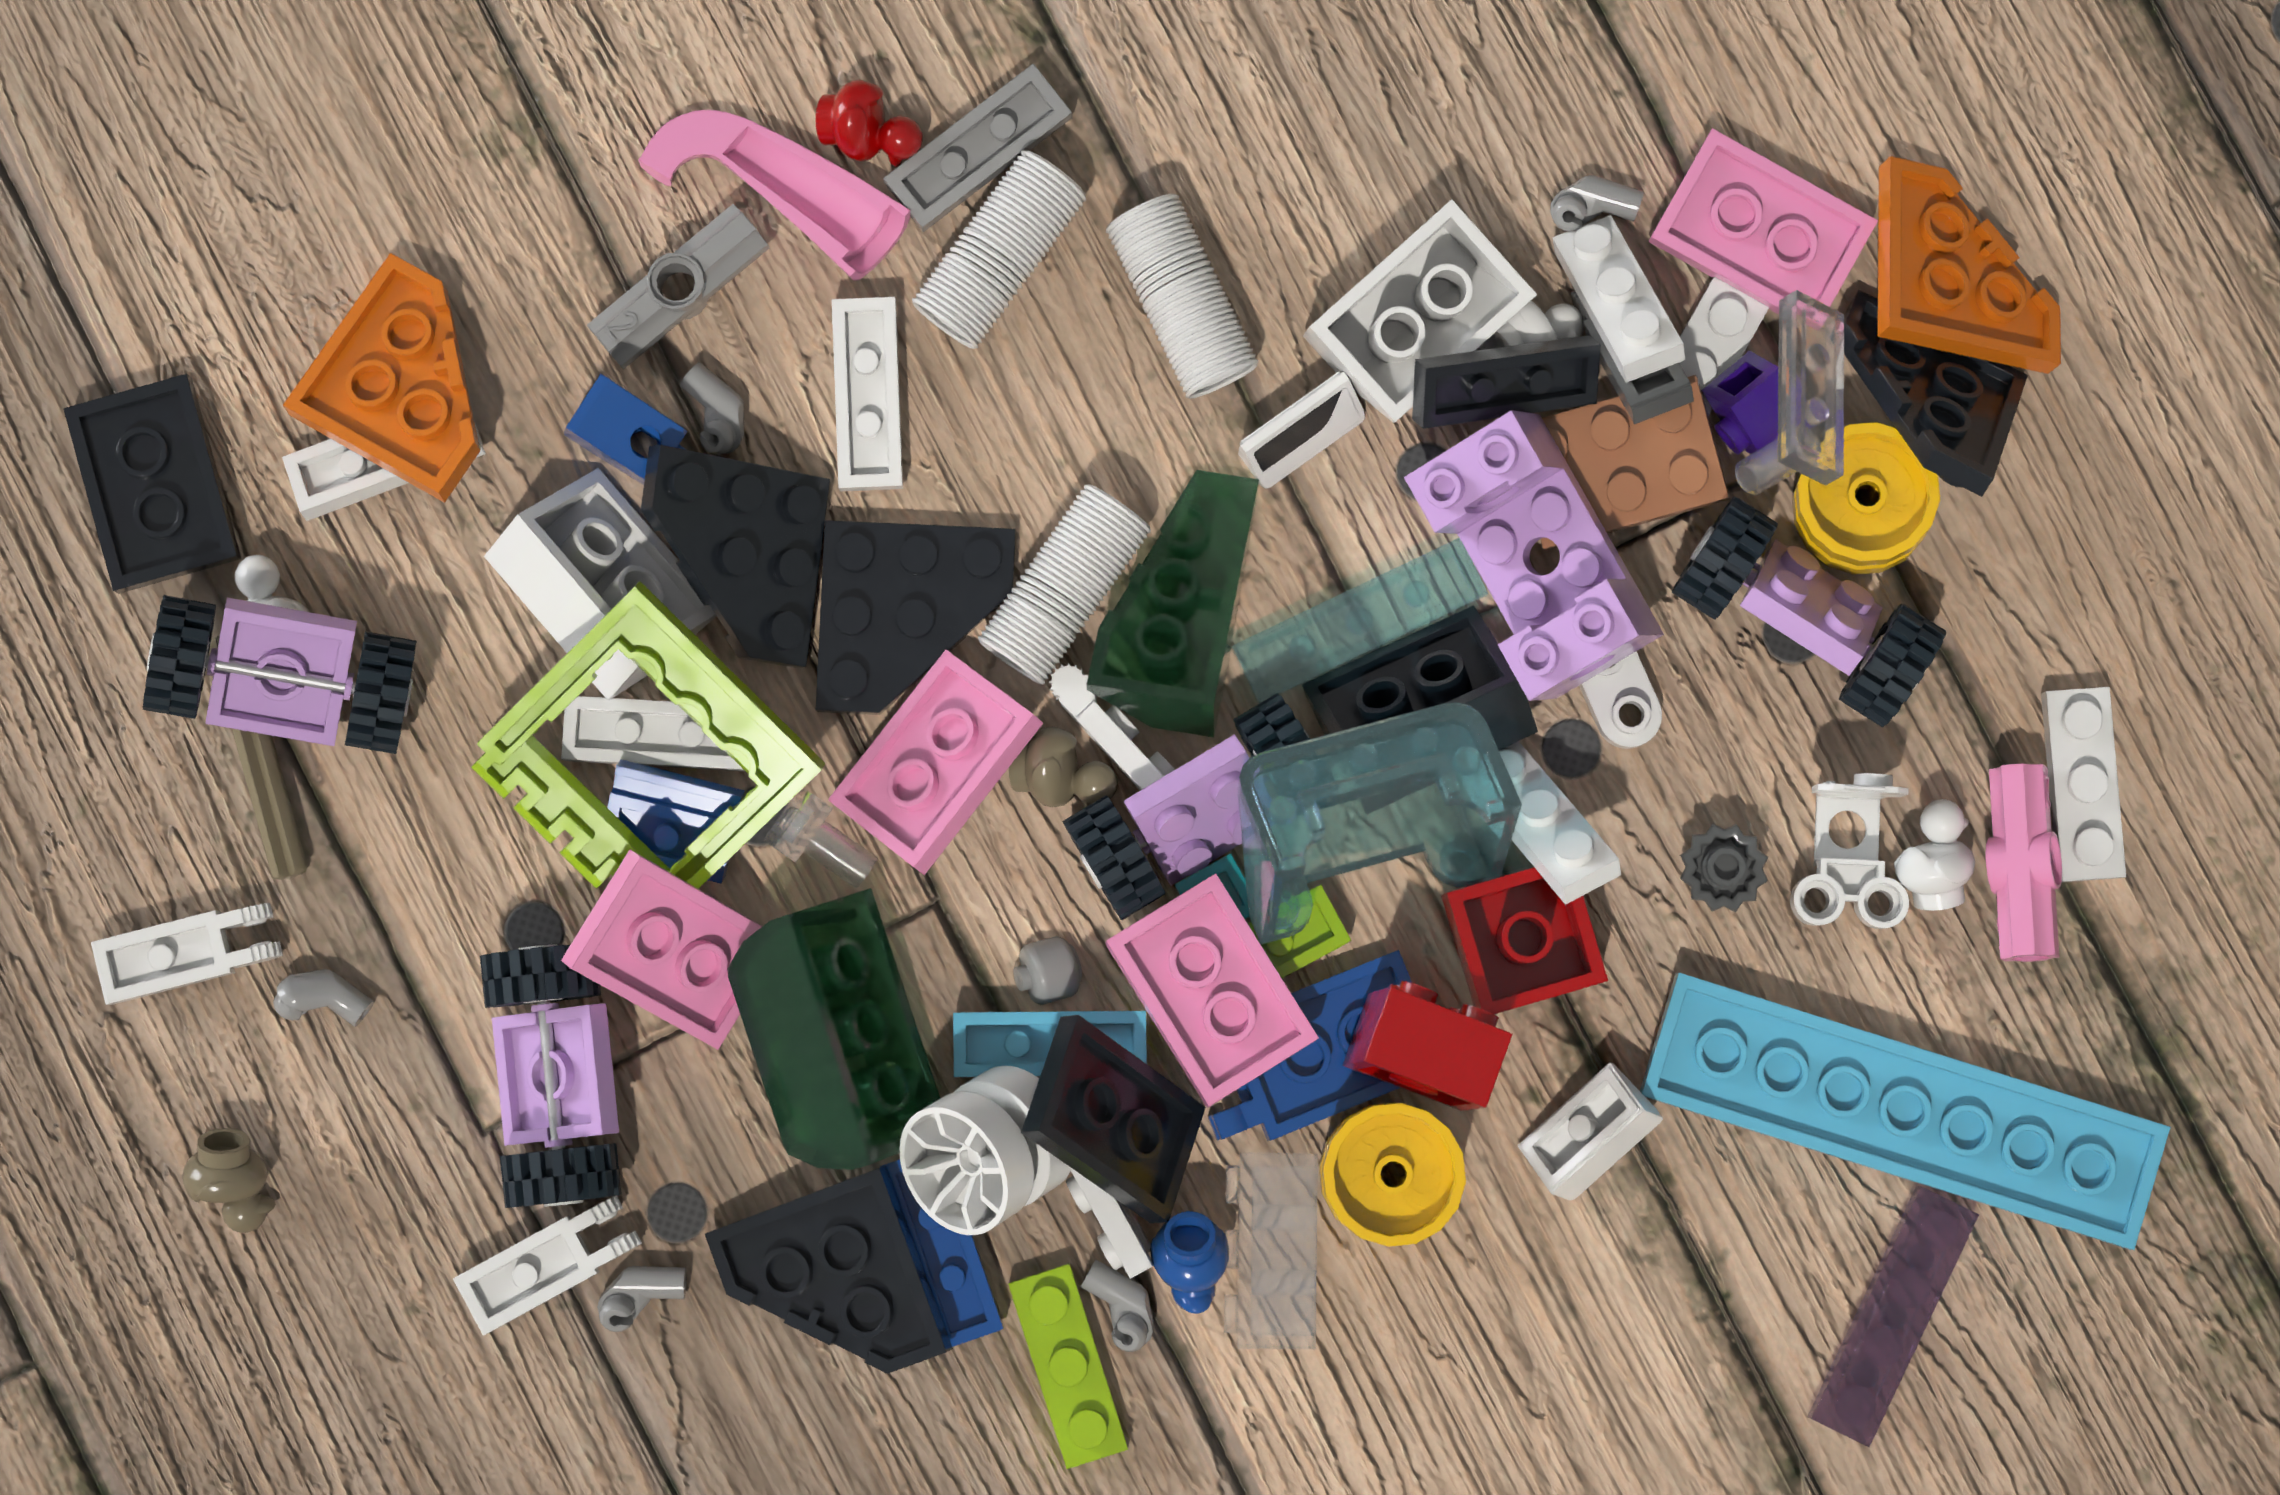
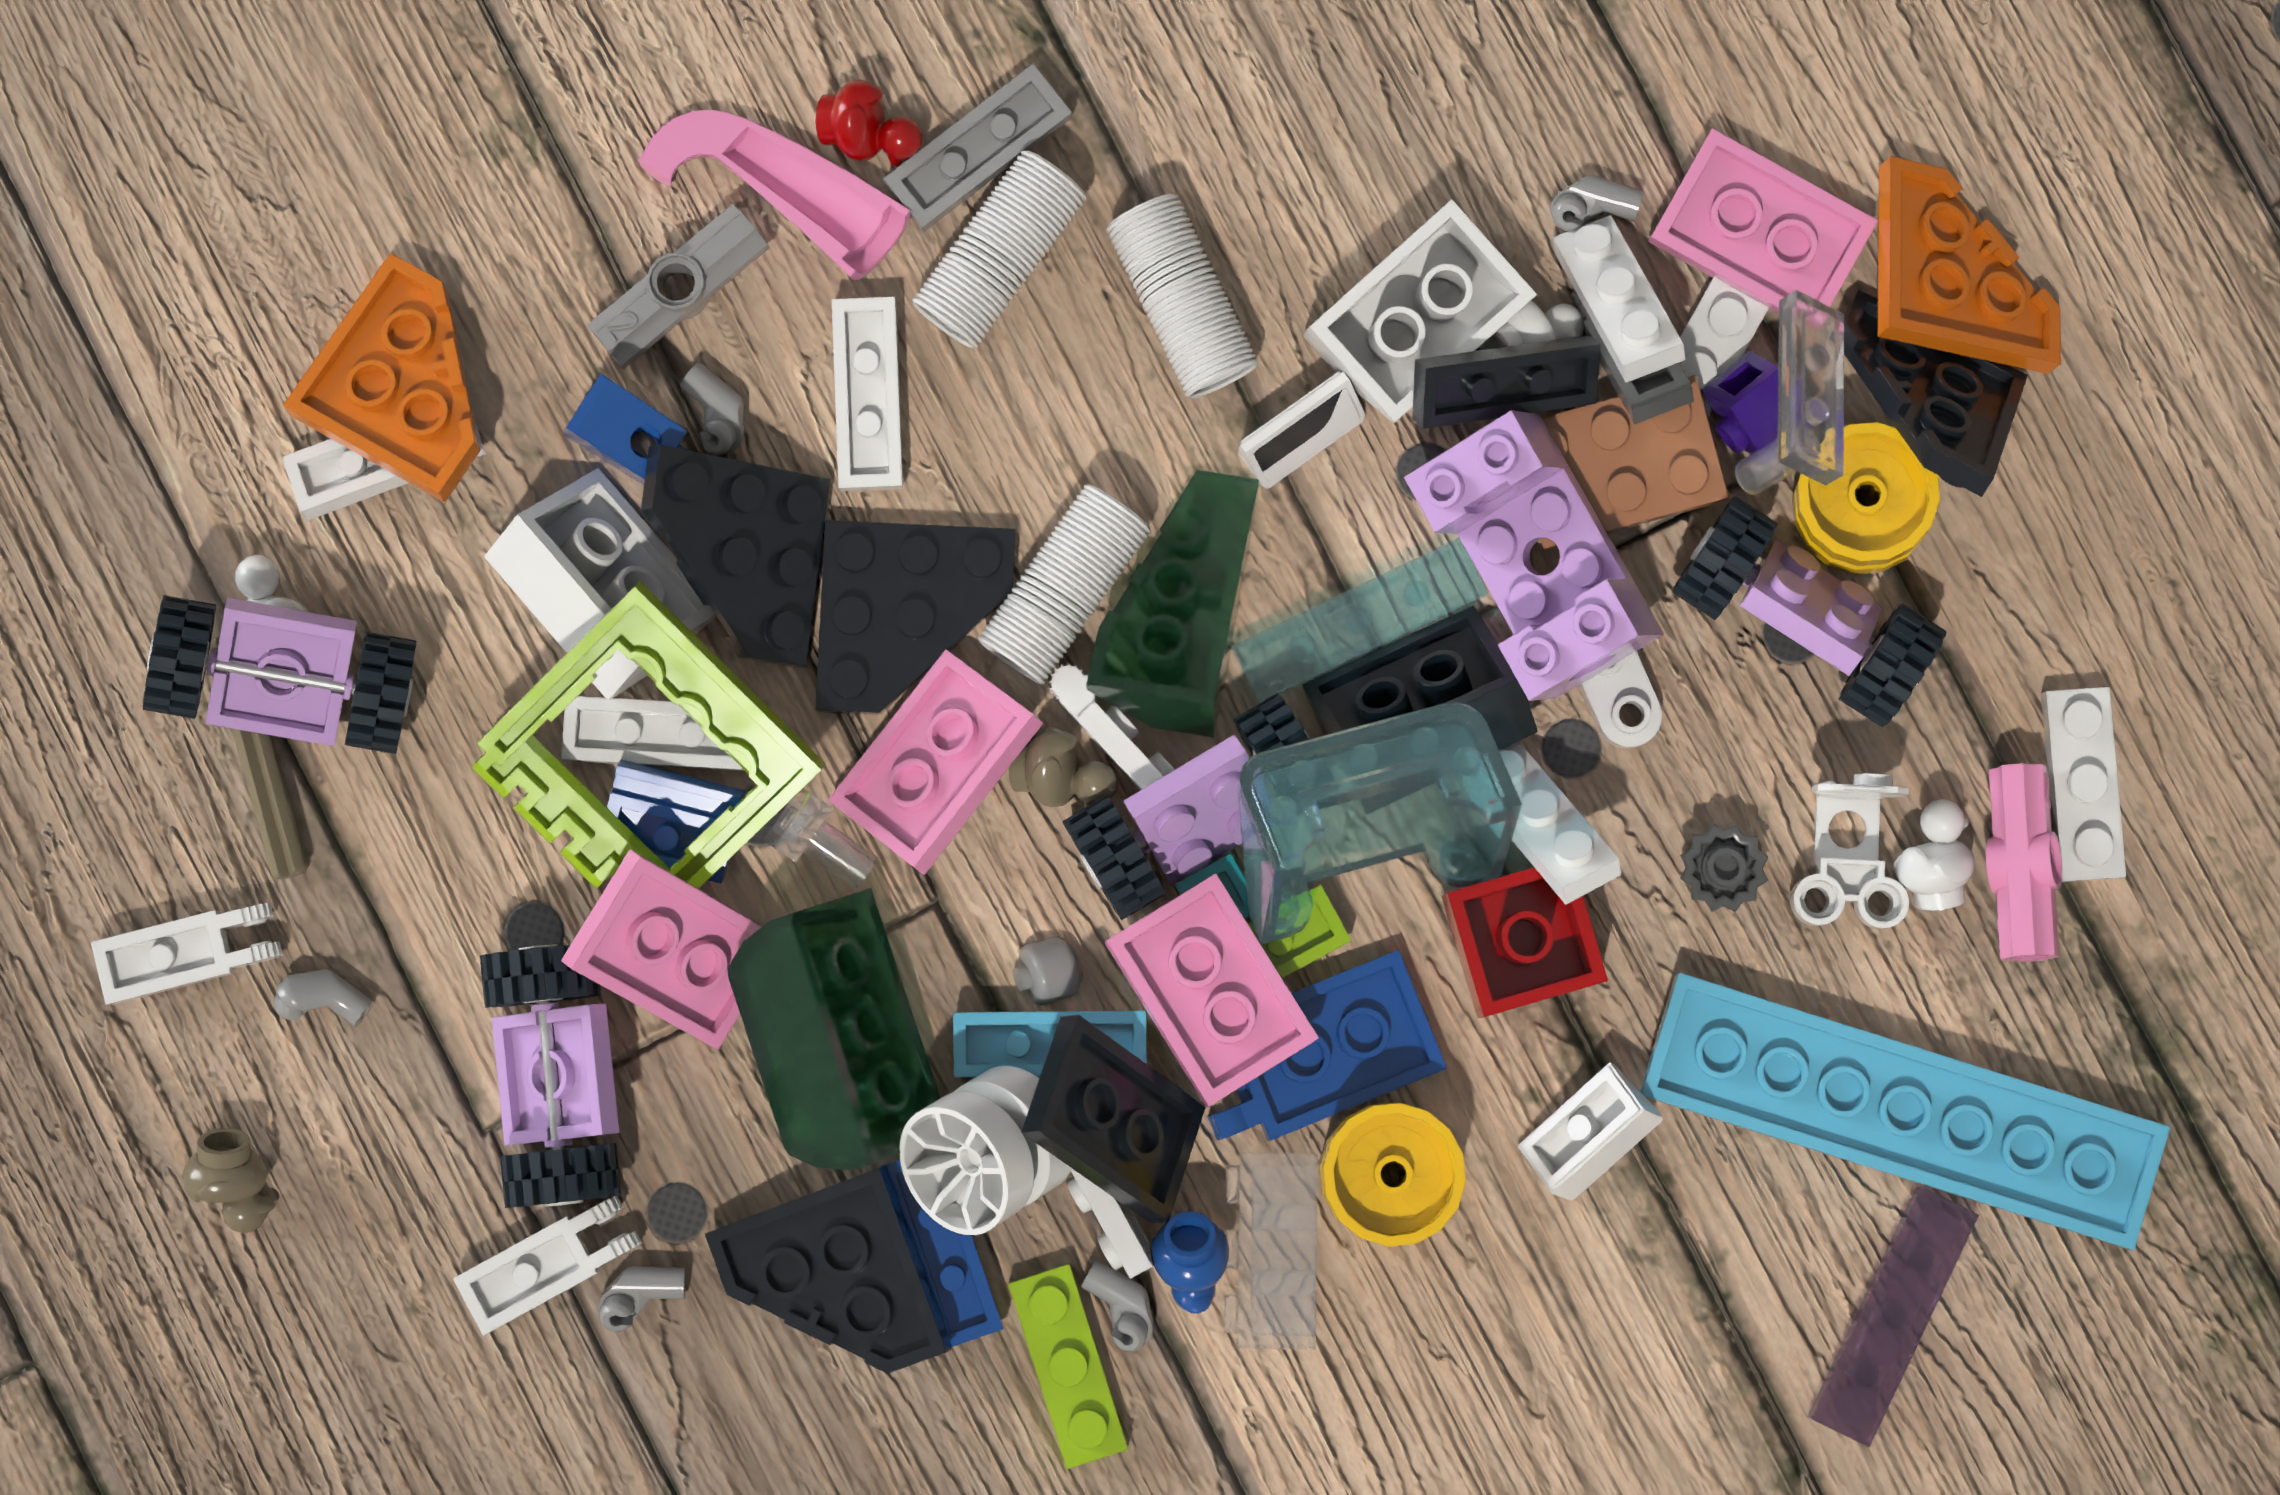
(152, 483): black plate -> none
(1427, 1047): red brick -> none

